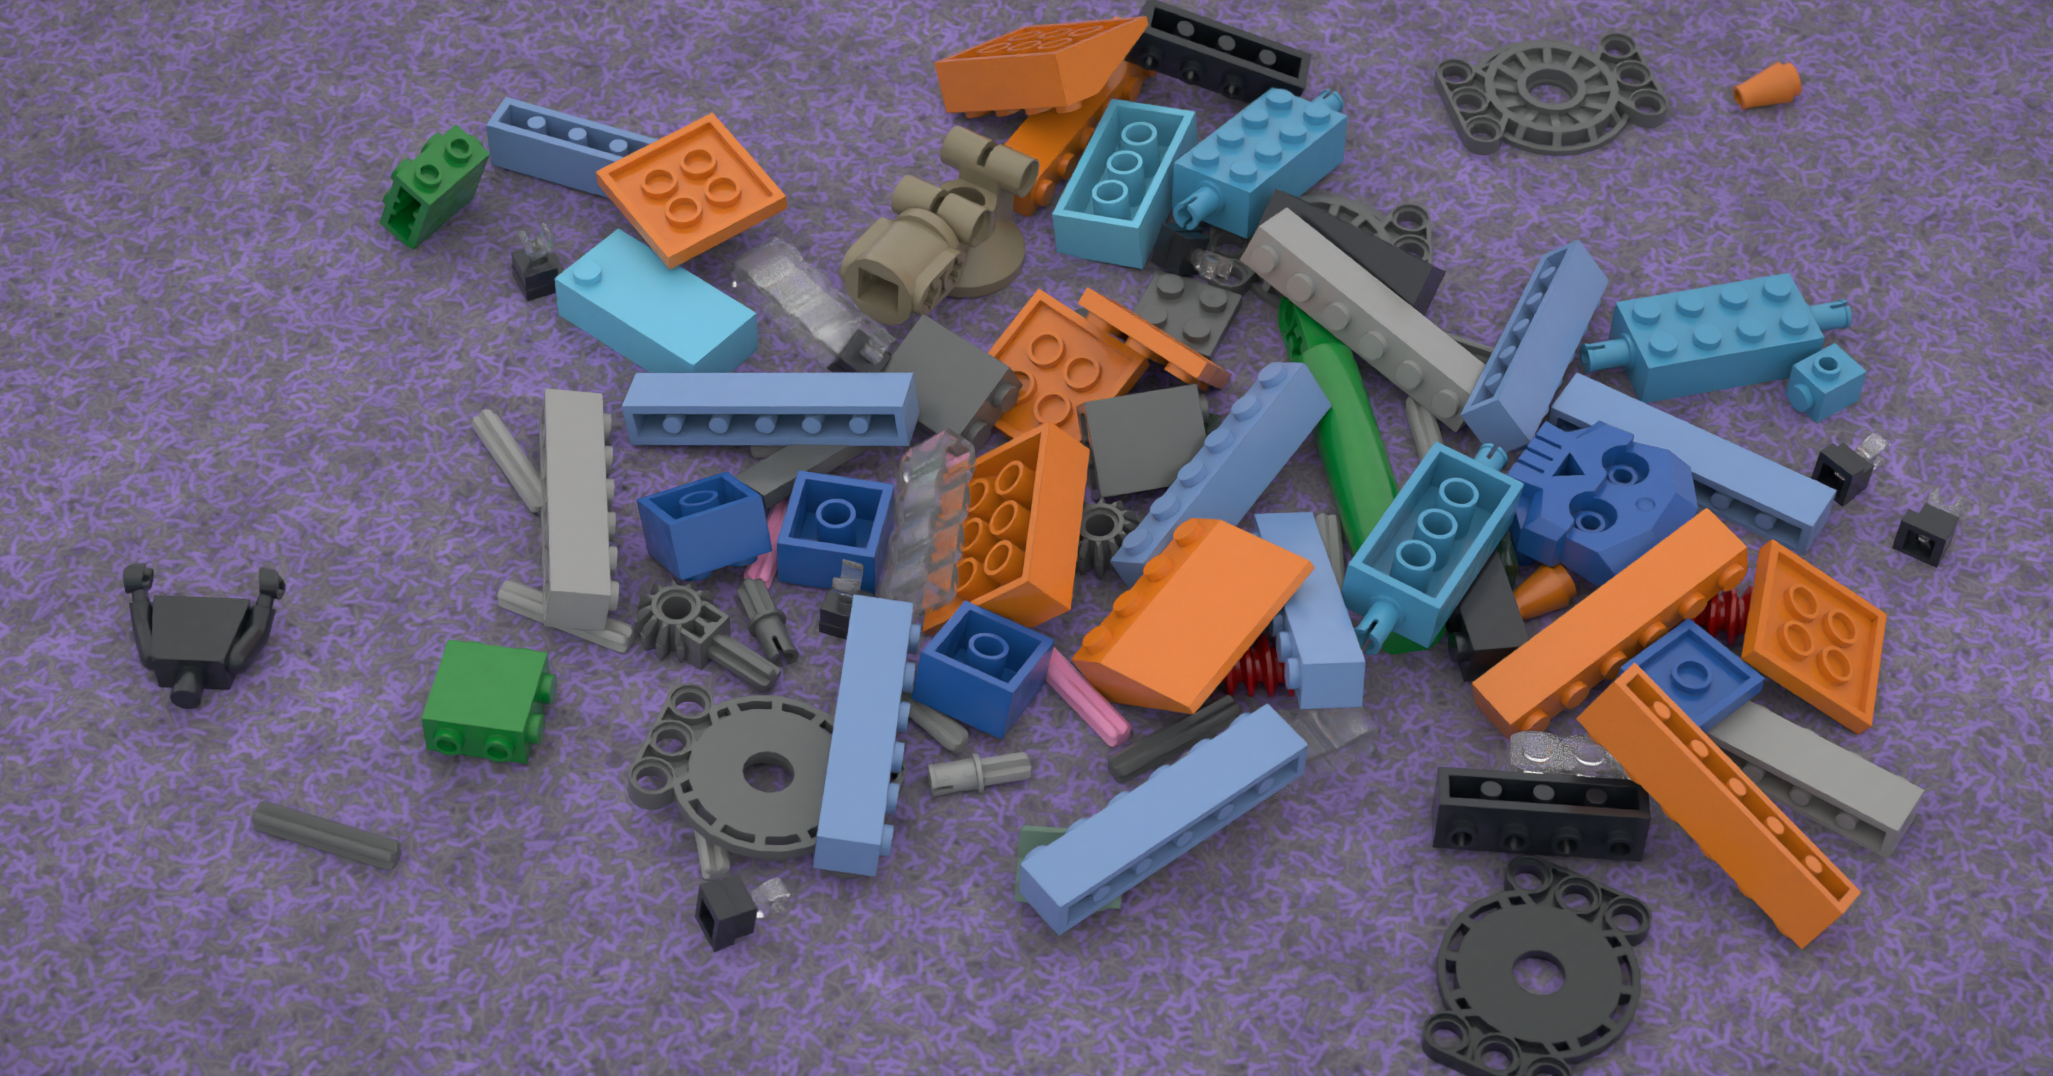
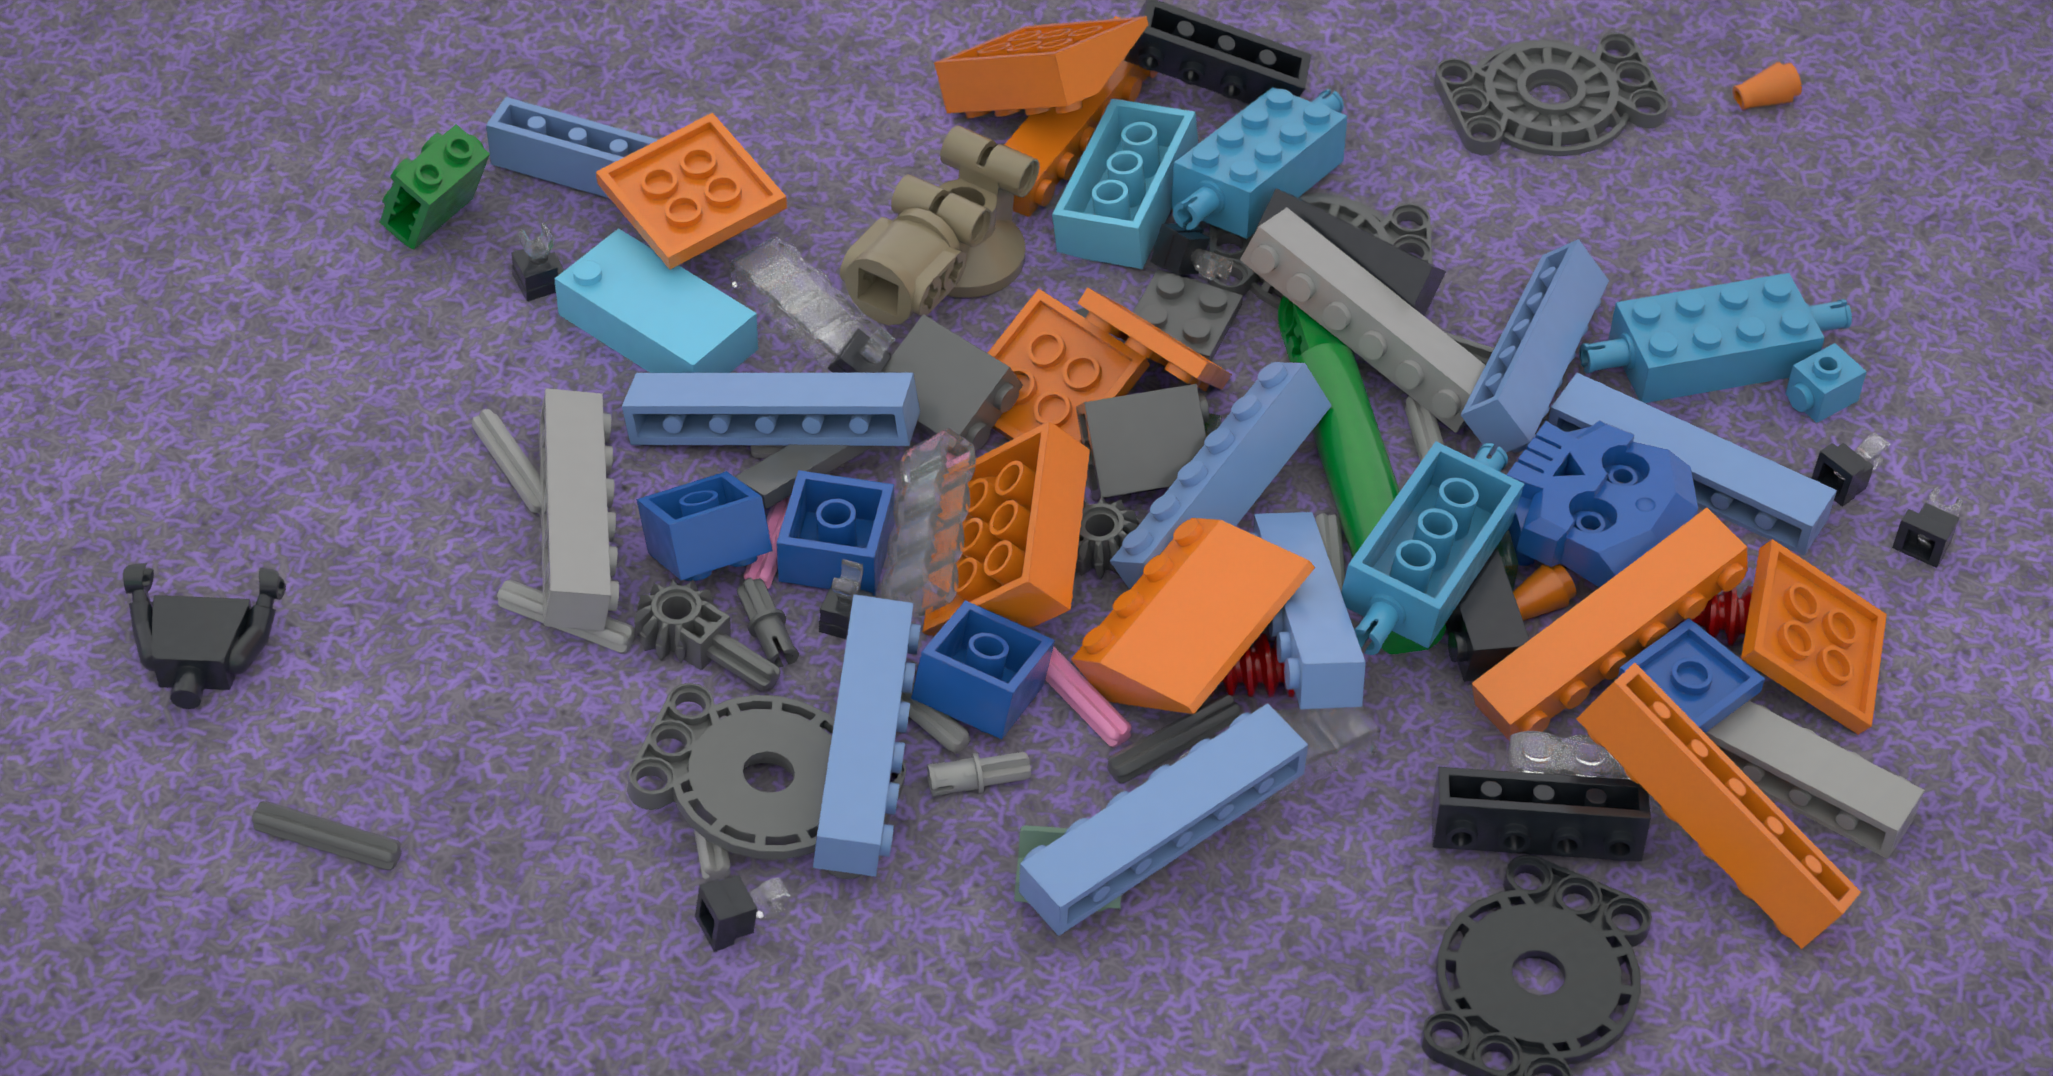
(488, 701): green brick -> none

